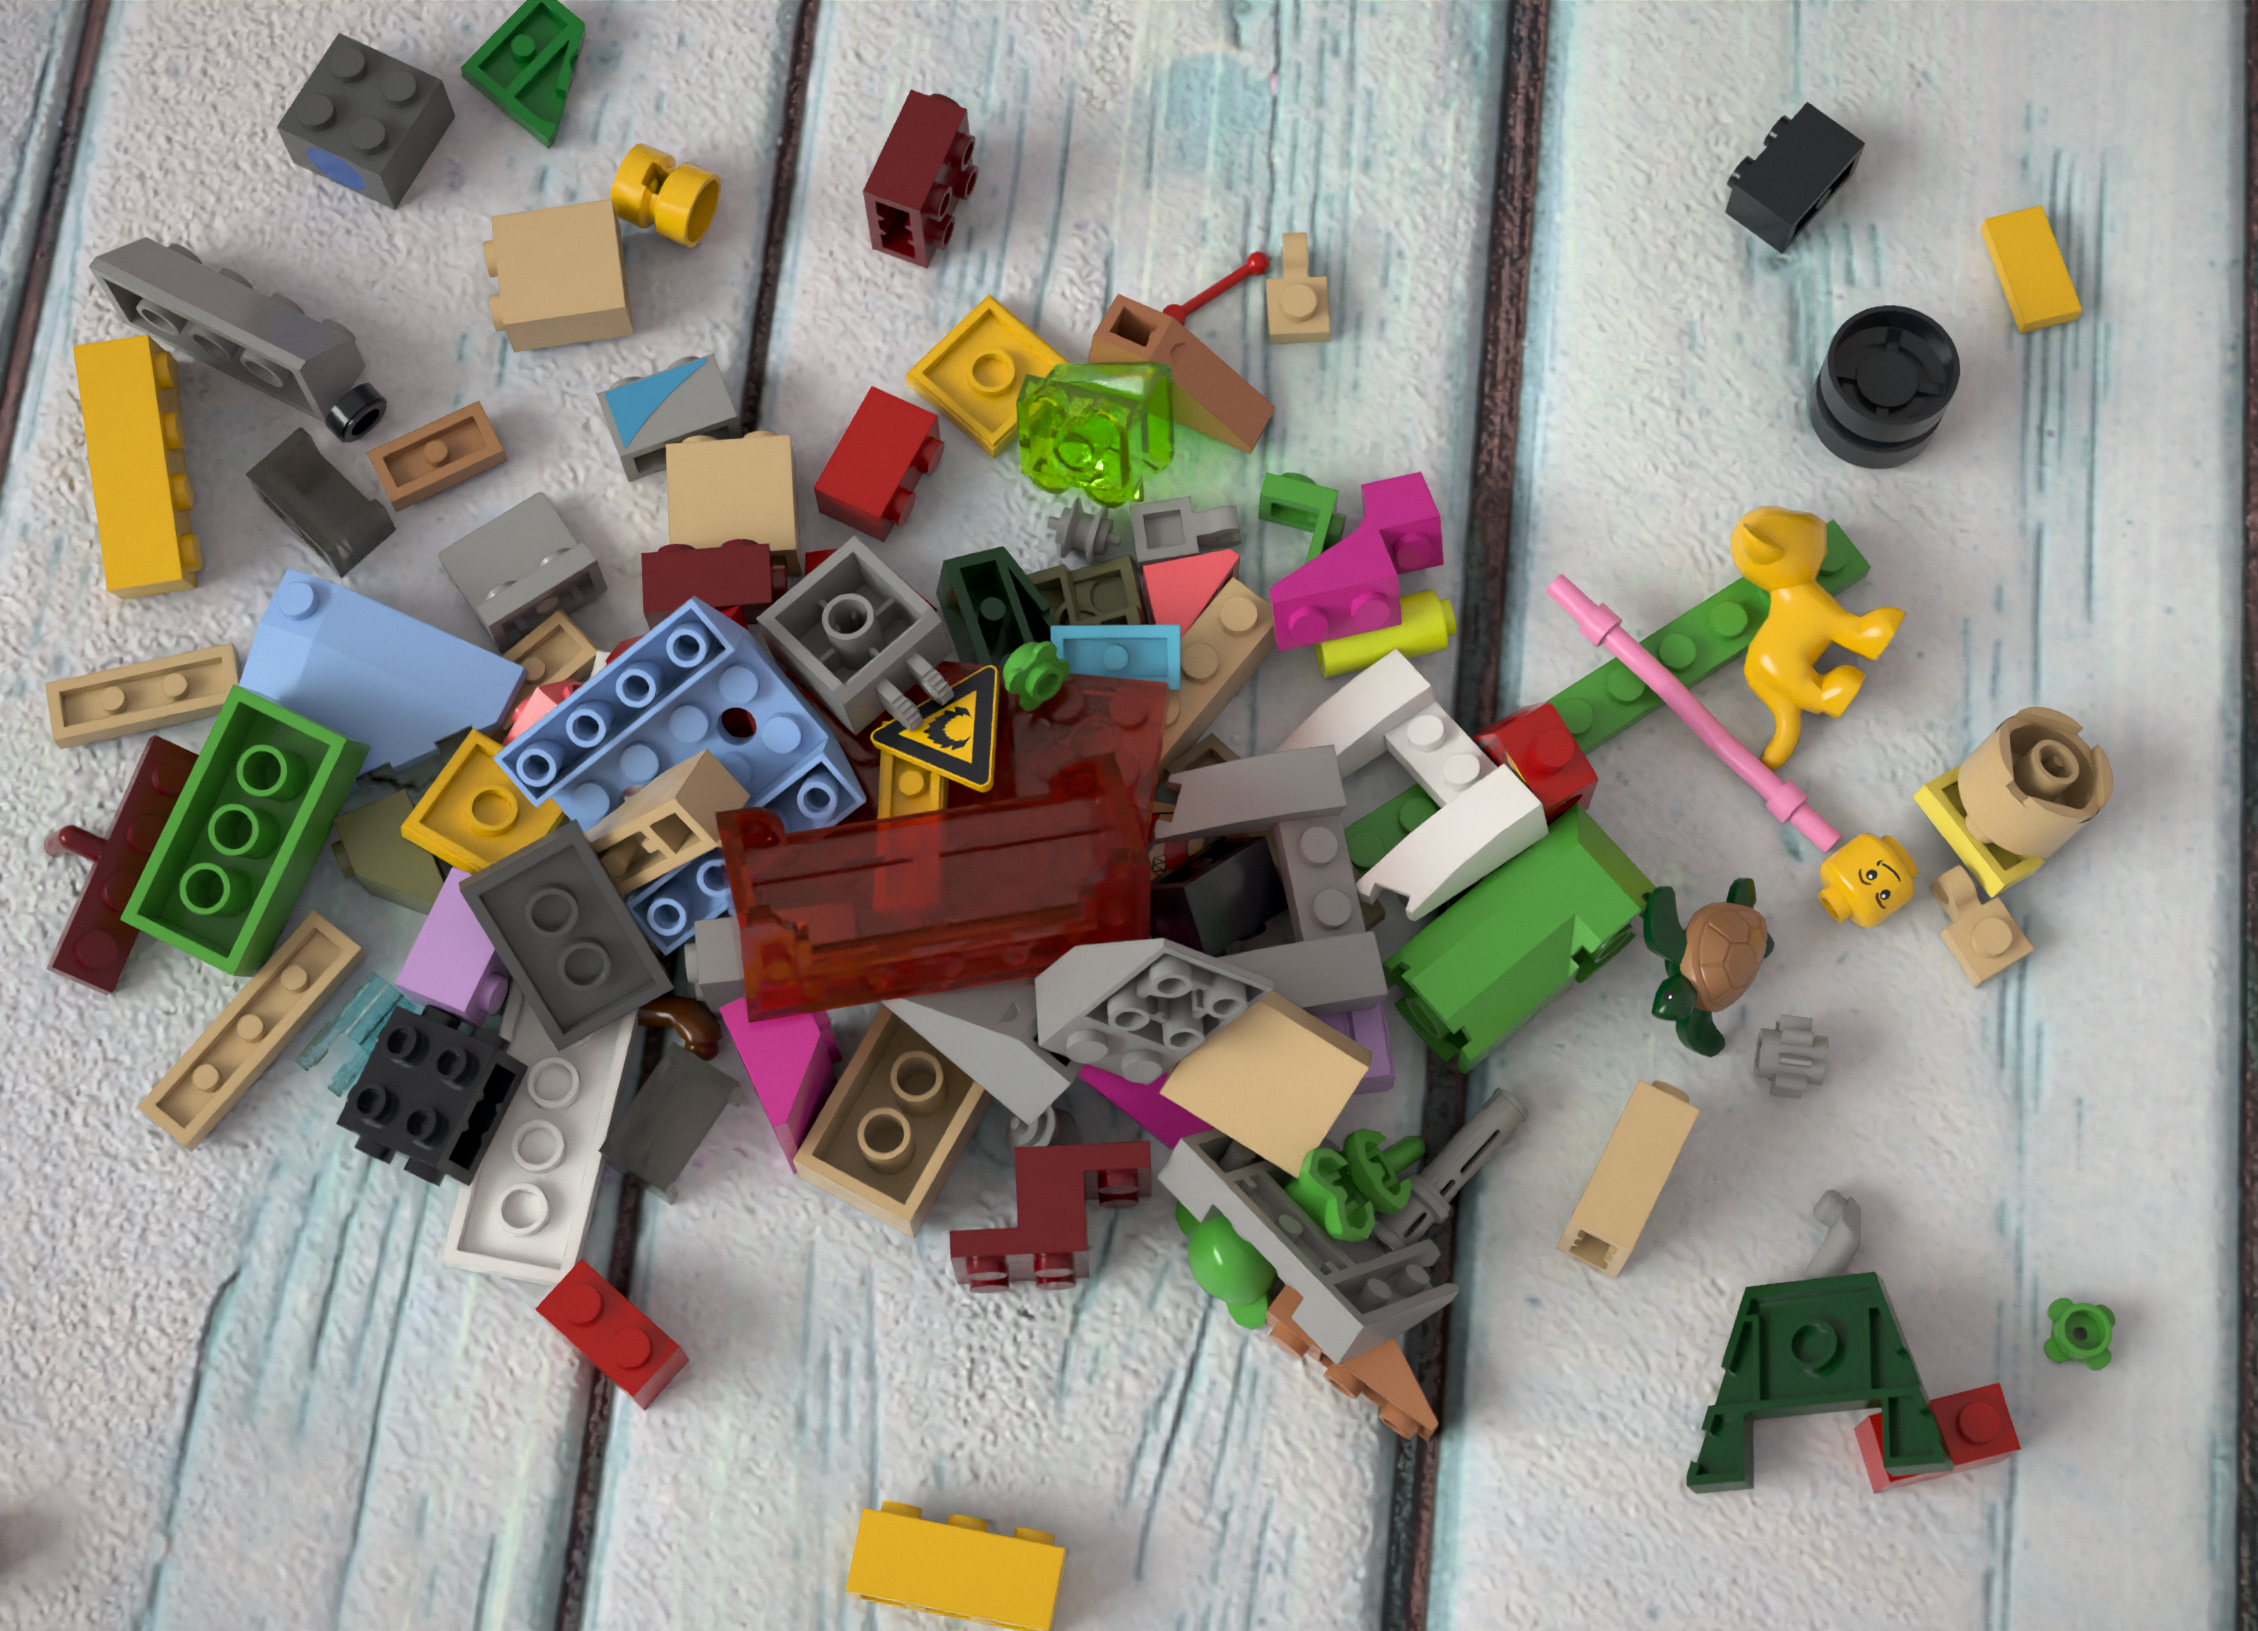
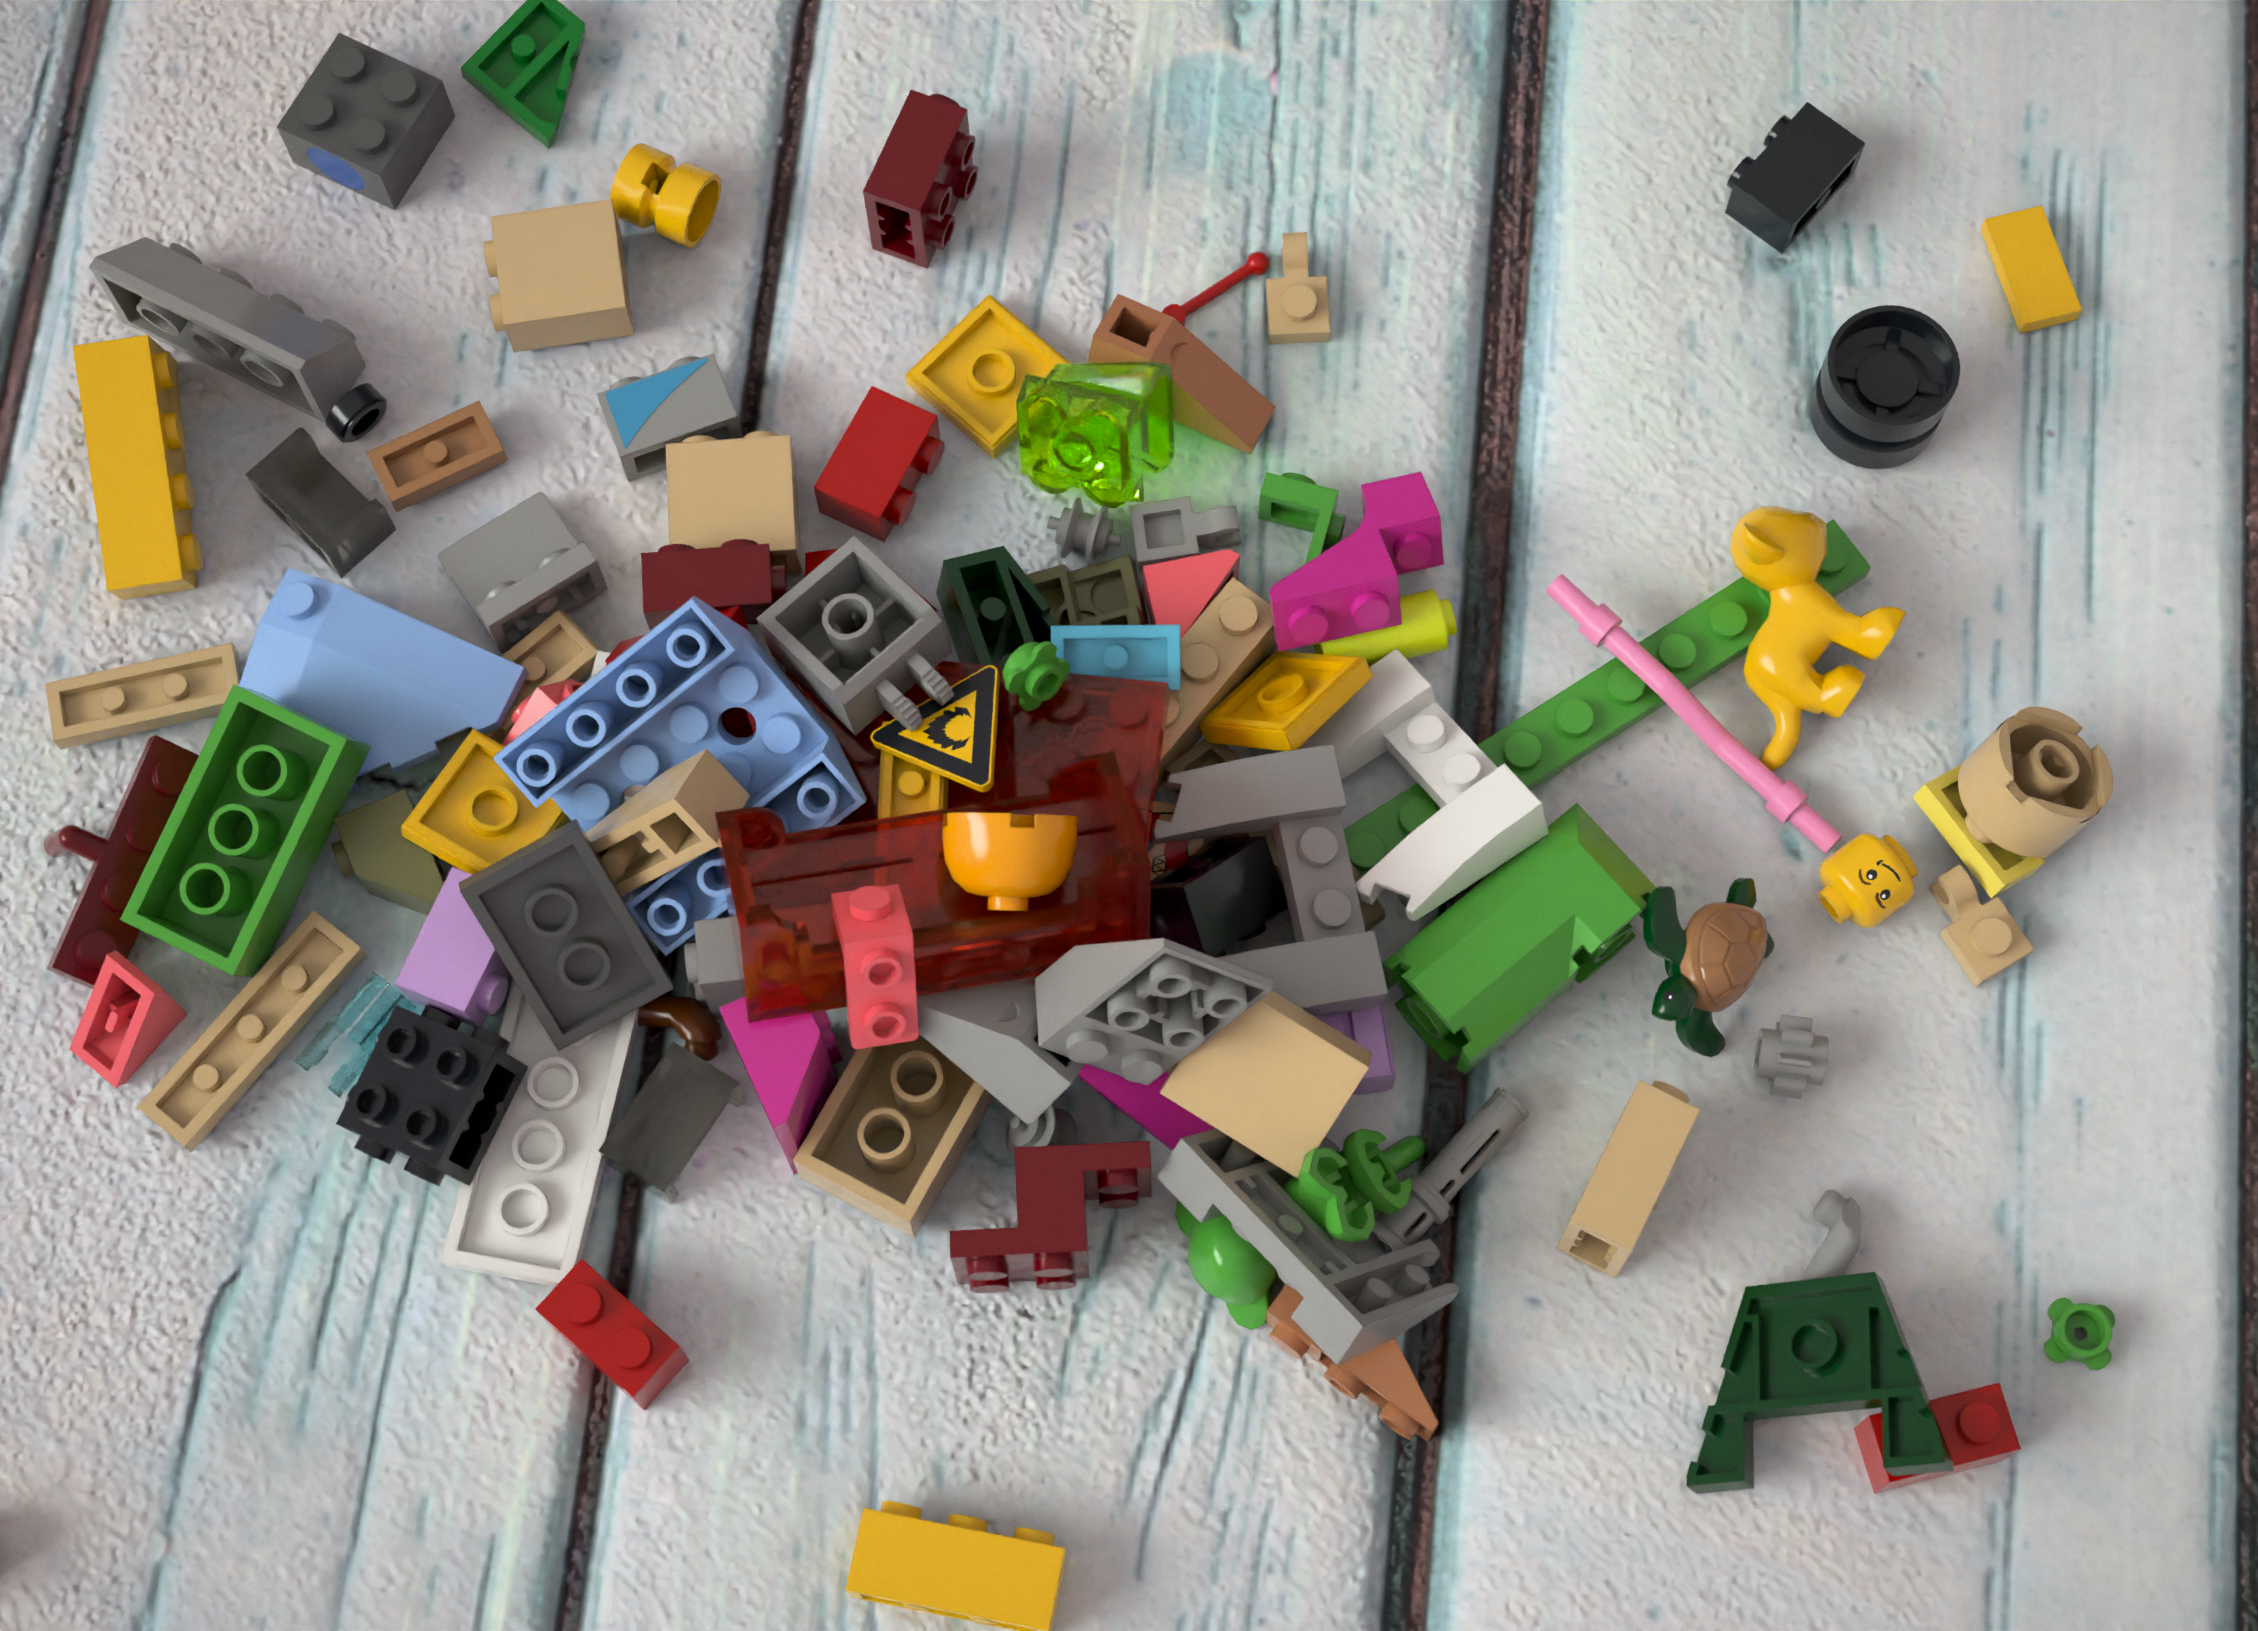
(124, 1020): none -> coral slope
(877, 965): none -> coral bracket
(1009, 855): none -> light orange cylinder
(1285, 700): none -> yellow tile
(1542, 756): red torso -> none

